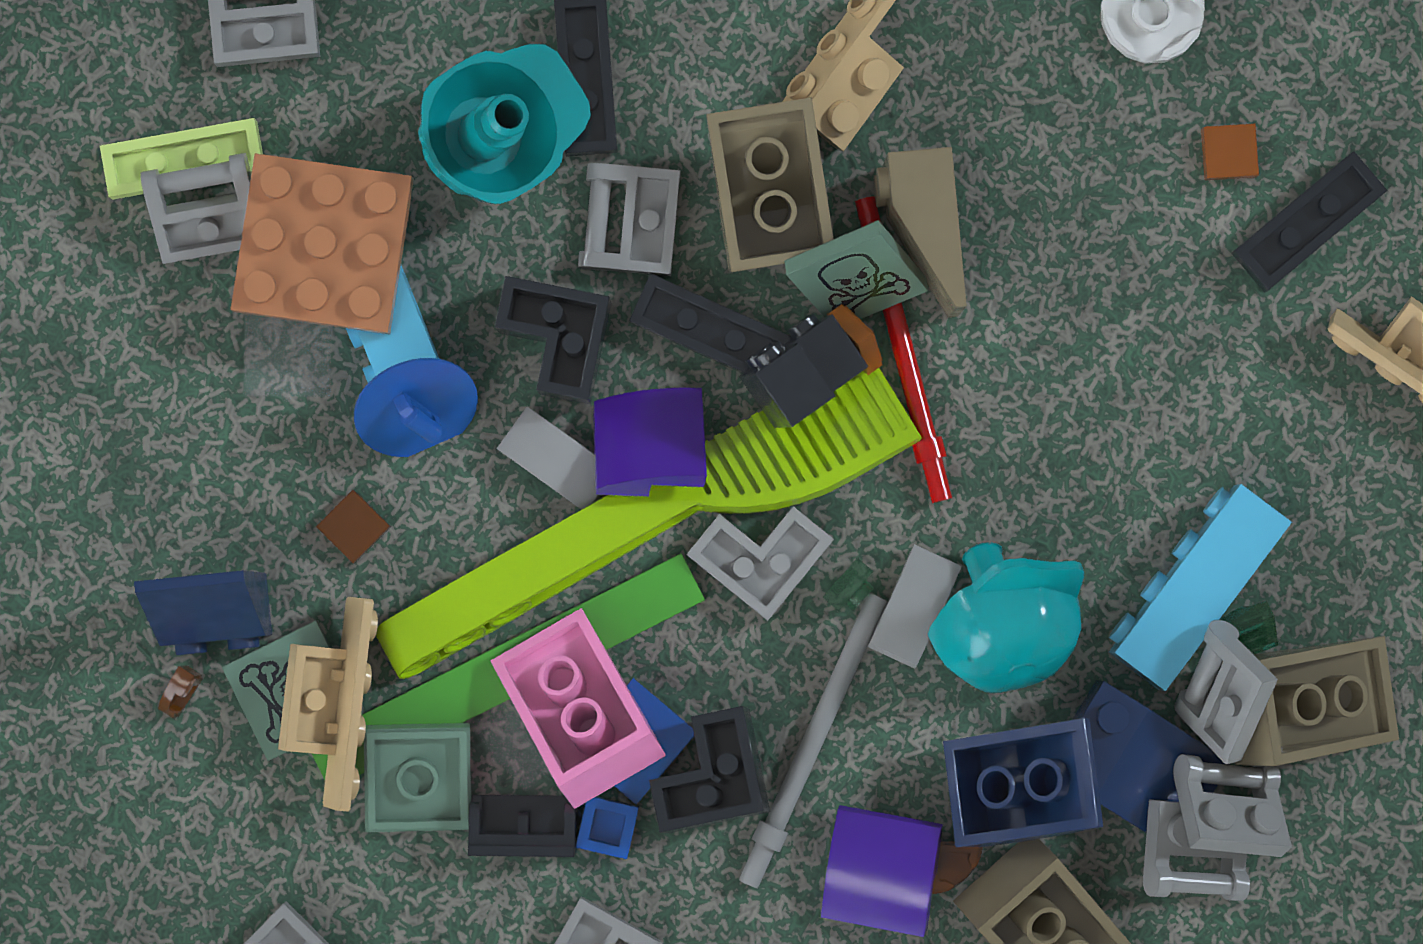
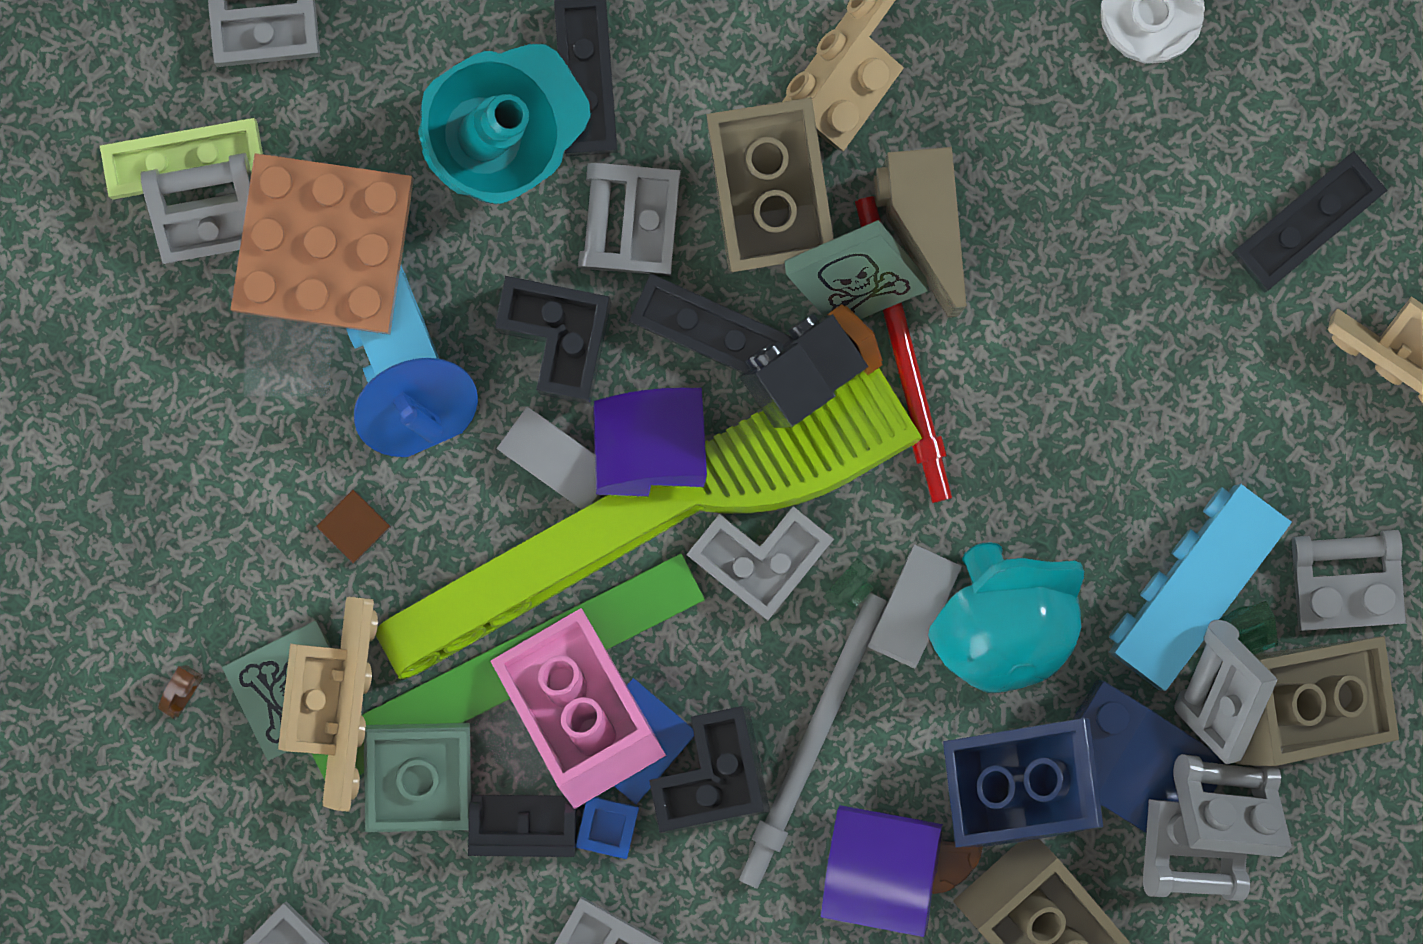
(207, 609): dark blue slope -> none
(1230, 152): dark orange tile -> none
(1354, 598): none -> light grey plate

